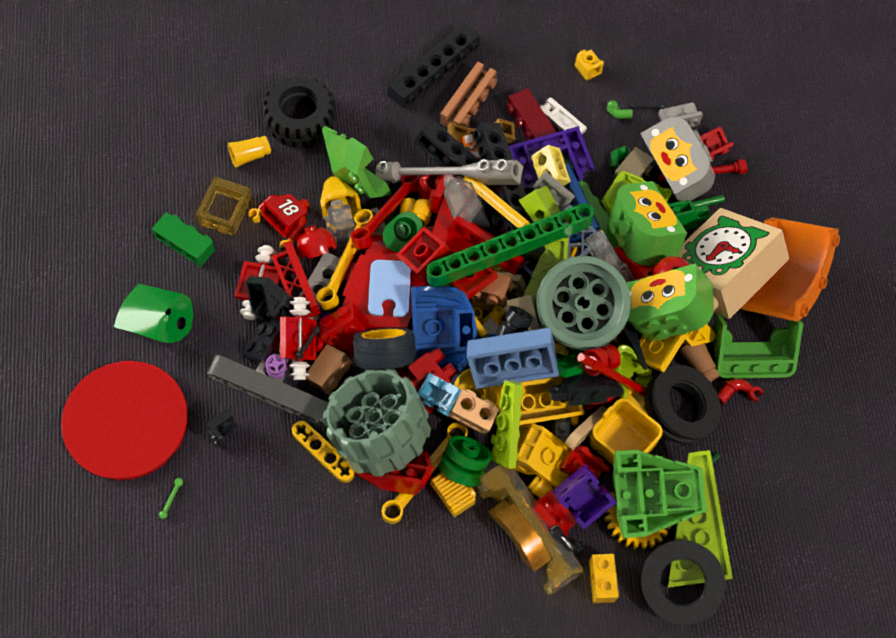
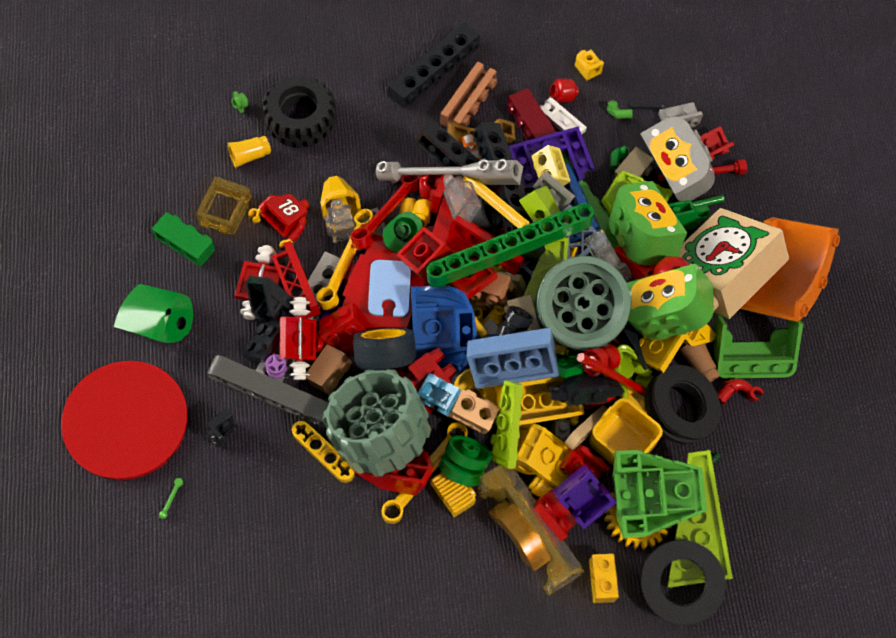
(239, 101): none -> bright green plate
(299, 355): black hinge -> none
(315, 242): red cylinder -> none
(349, 161): bright green wedge -> none
(558, 534): black arm -> none
(564, 90): none -> red head

